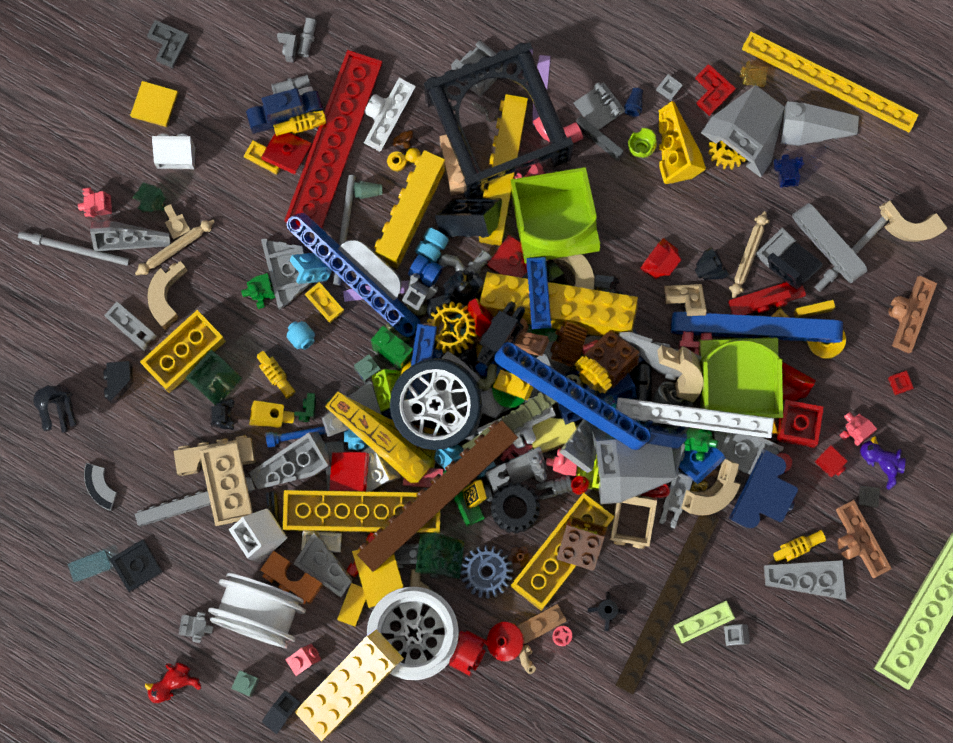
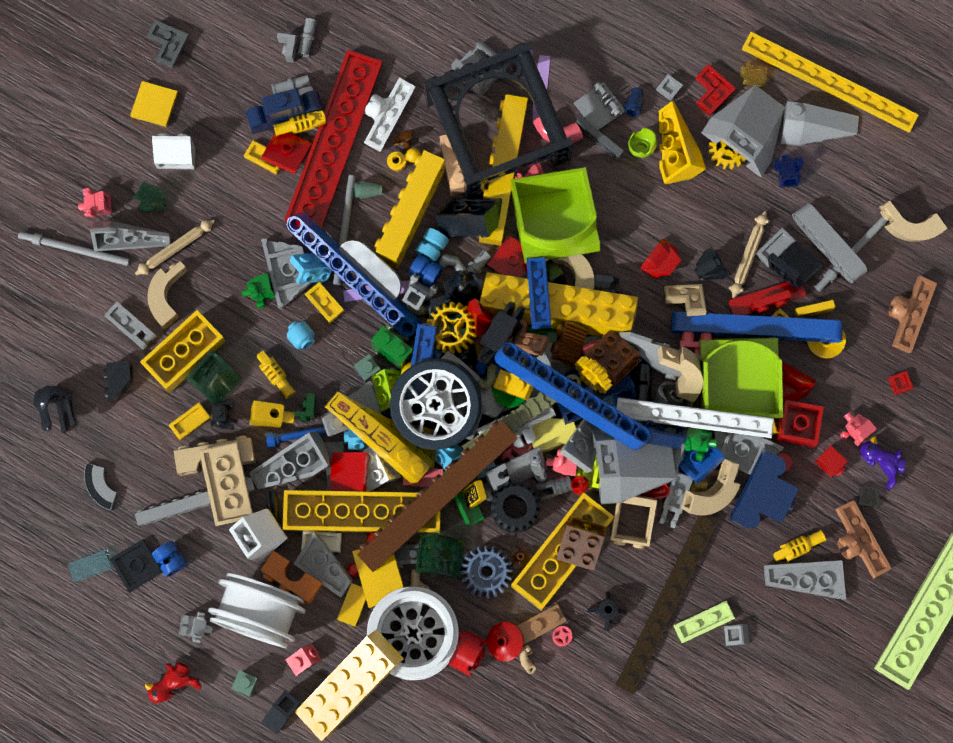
(166, 552): none -> blue wheel
(176, 224): tan plate -> none
(189, 421): none -> yellow tile

